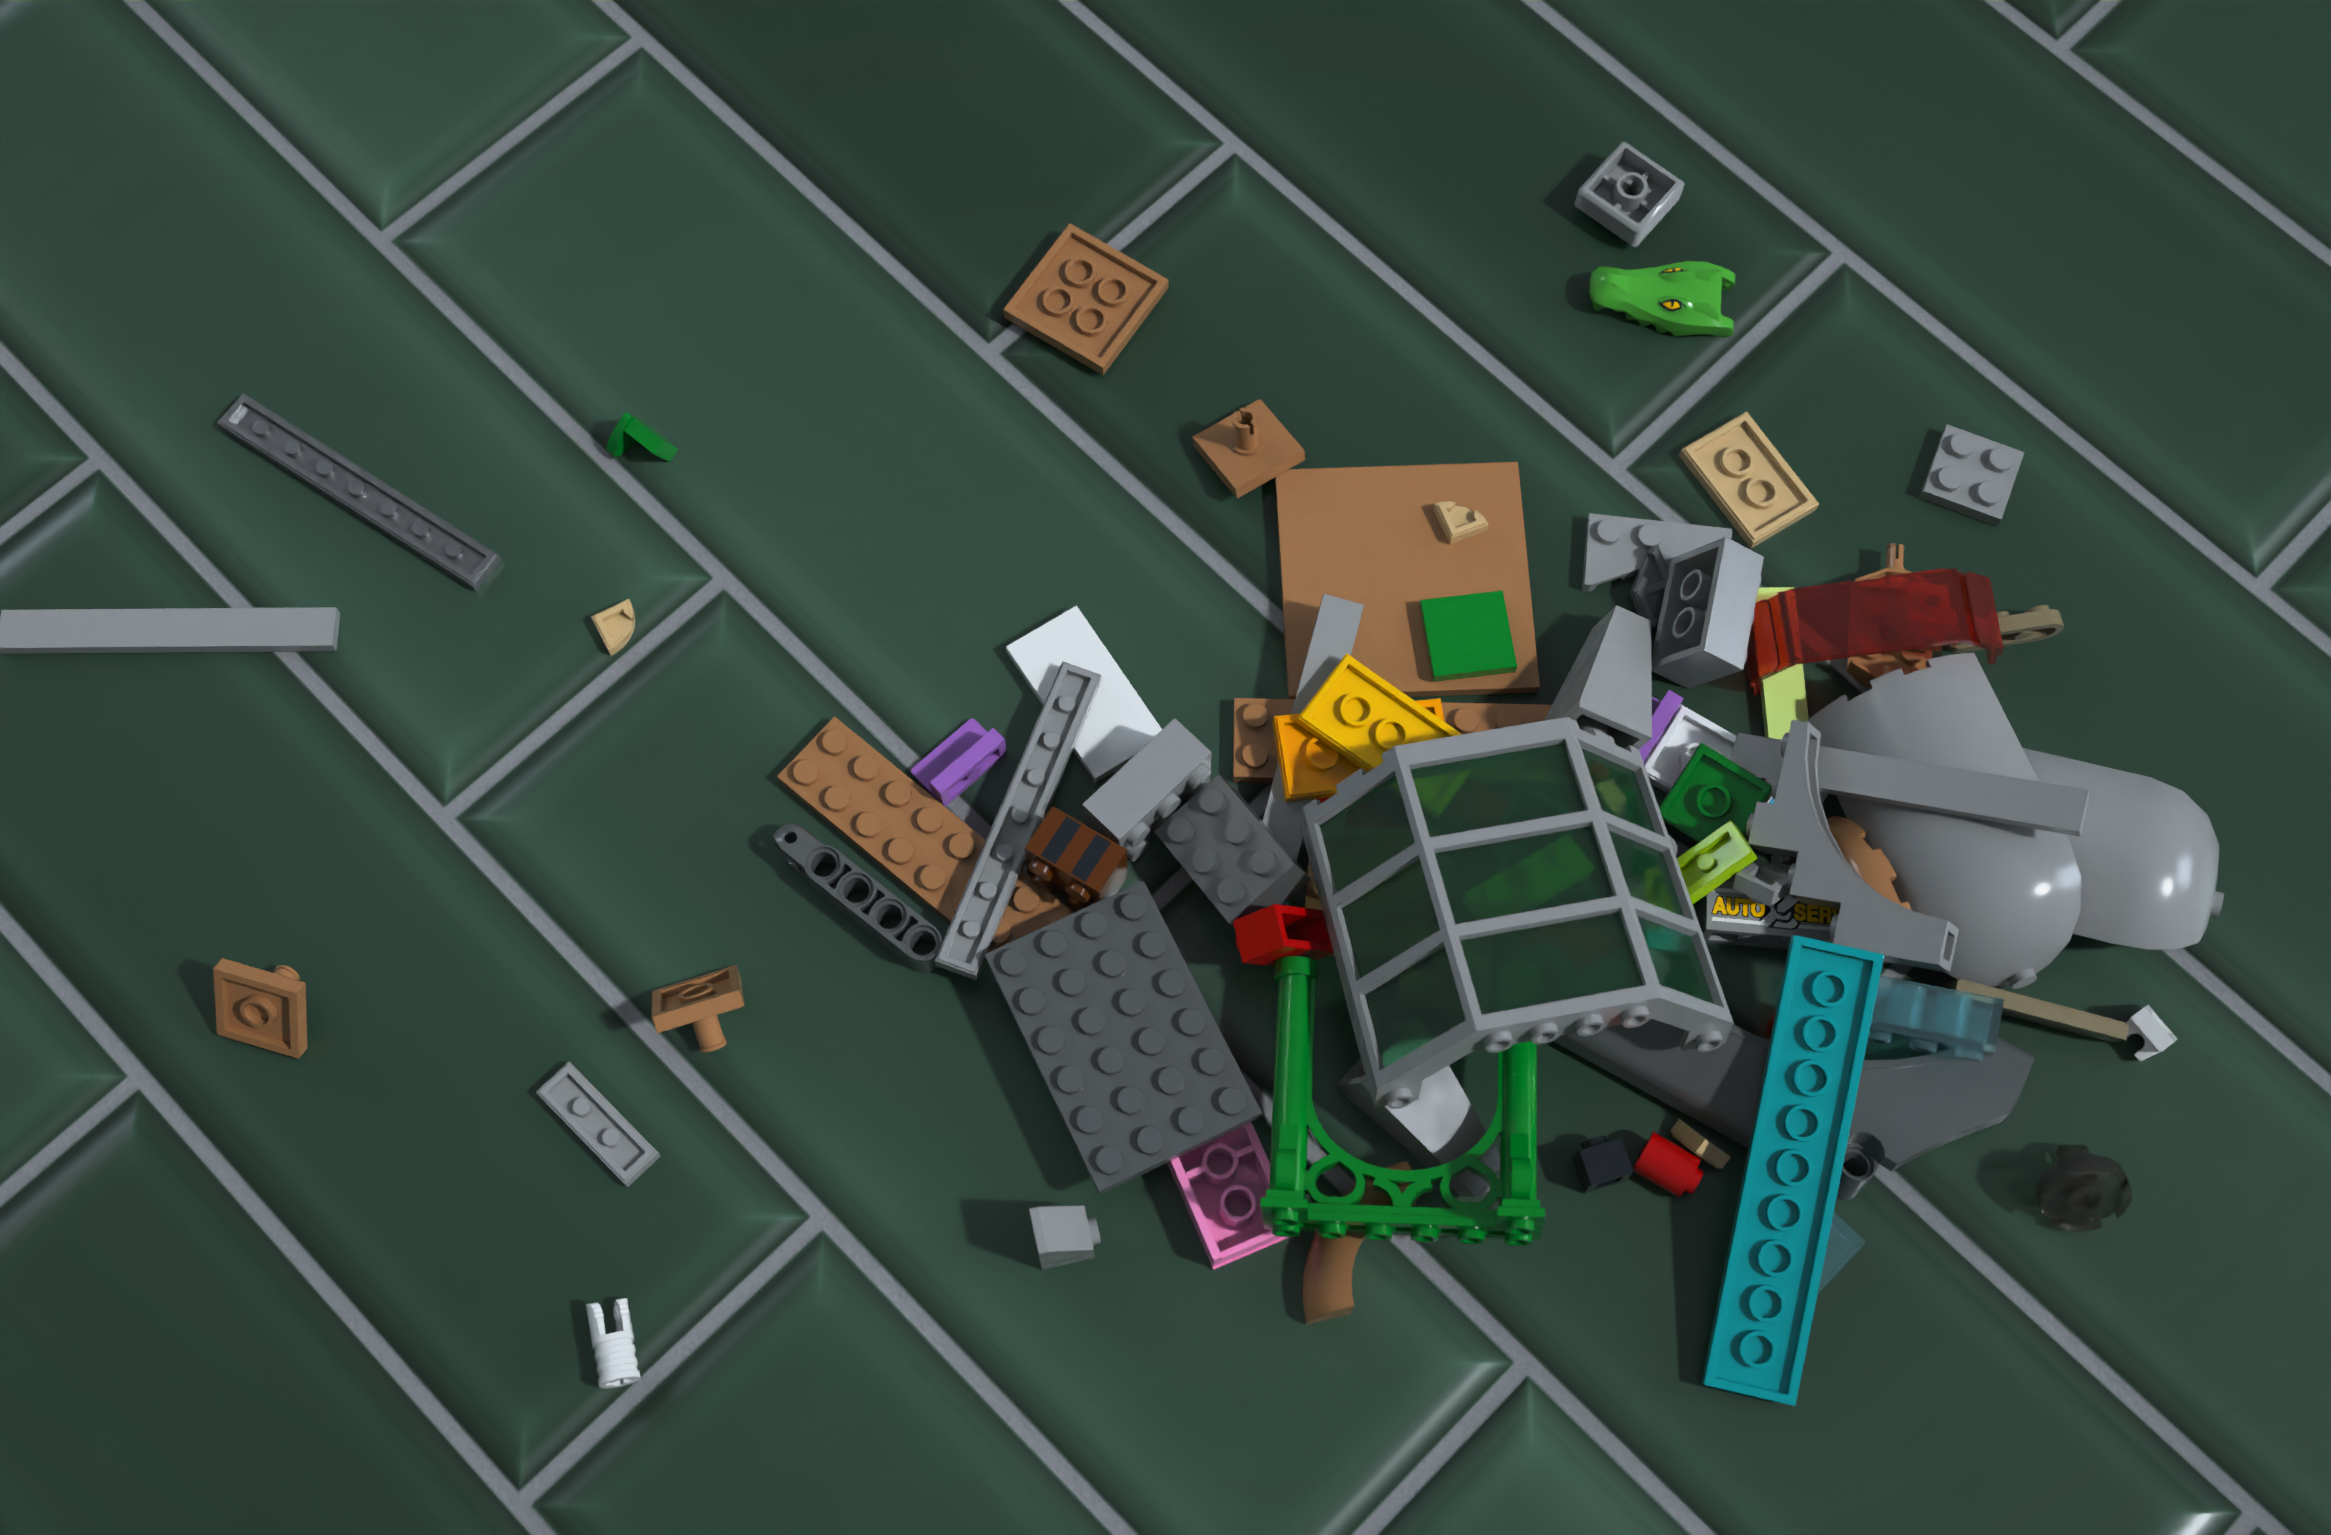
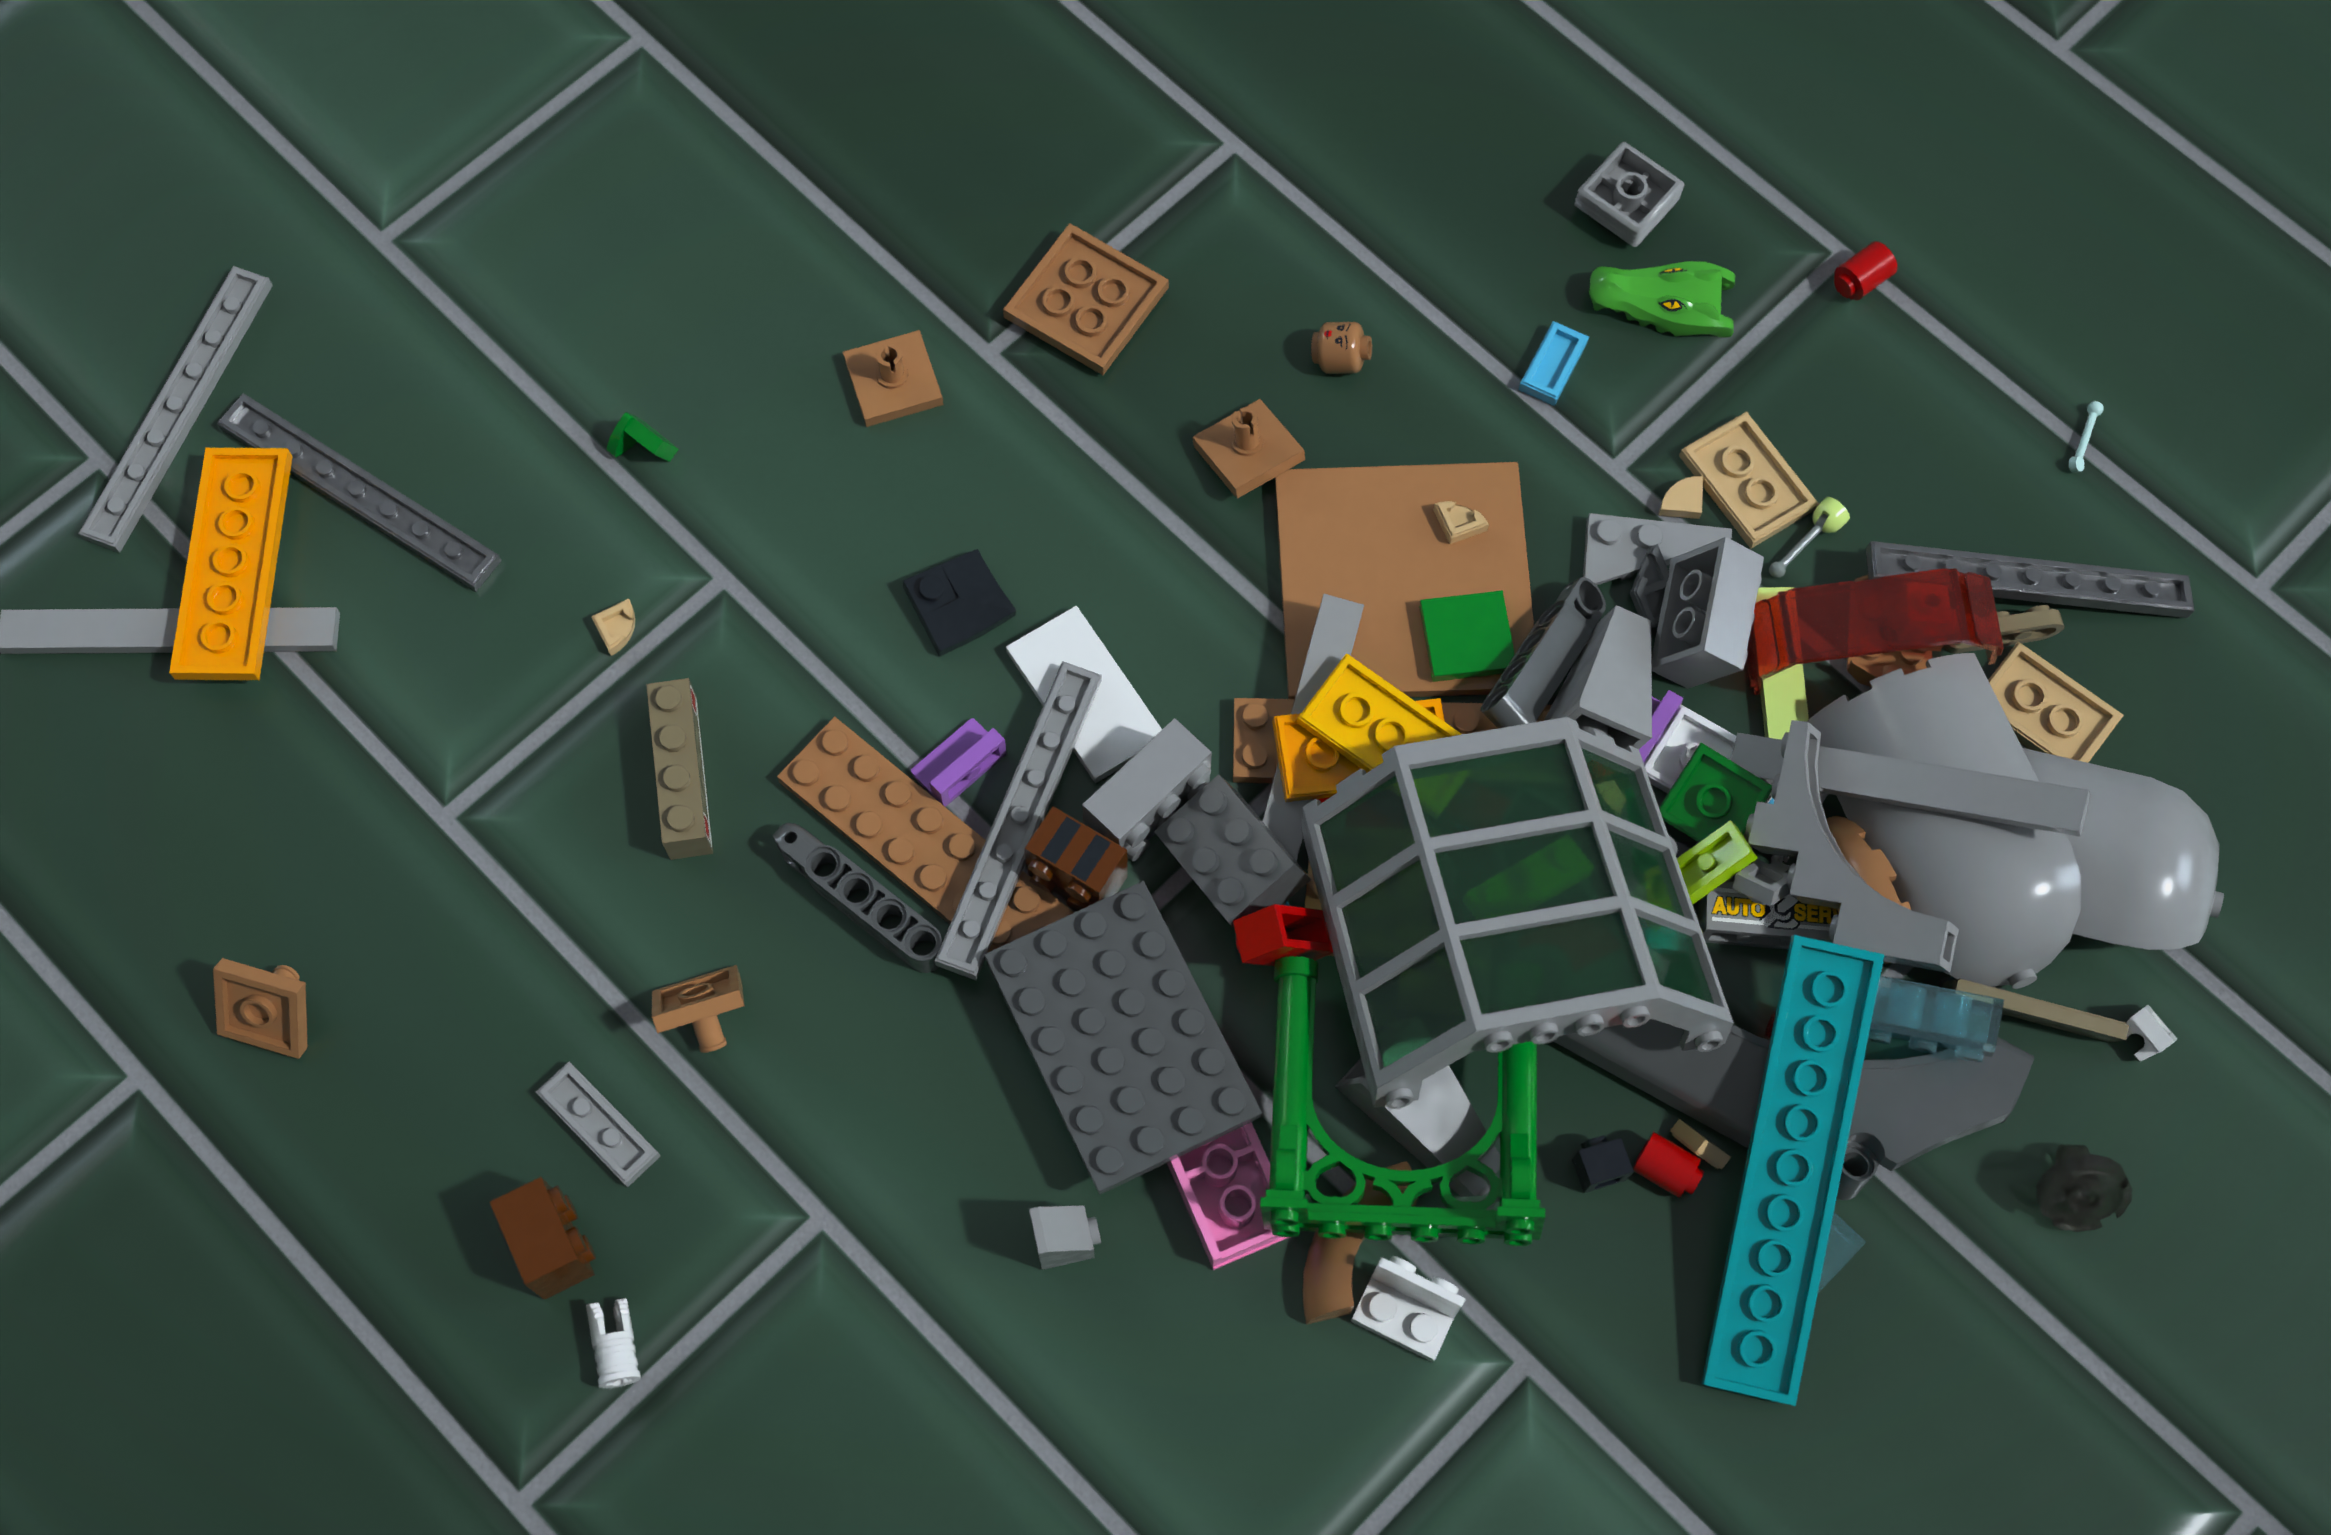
(175, 410): none -> light grey tile
(231, 564): none -> light orange plate
(542, 1237): none -> reddish brown brick
(679, 769): none -> dark tan brick
(893, 378): none -> medium nougat tile
(958, 601): none -> black plate
(1341, 347): none -> medium nougat head
(1408, 1307): none -> white bracket
(1545, 656): none -> dark grey piece
(1553, 363): none -> medium azure tile
(1684, 499): none -> tan tile
(1828, 518): none -> hinge
(1865, 271): none -> red brick
(1971, 475): light grey plate -> none
(2045, 579): none -> flat silver tile
(2051, 708): none -> tan tile
(2076, 462): none -> light aqua hinge

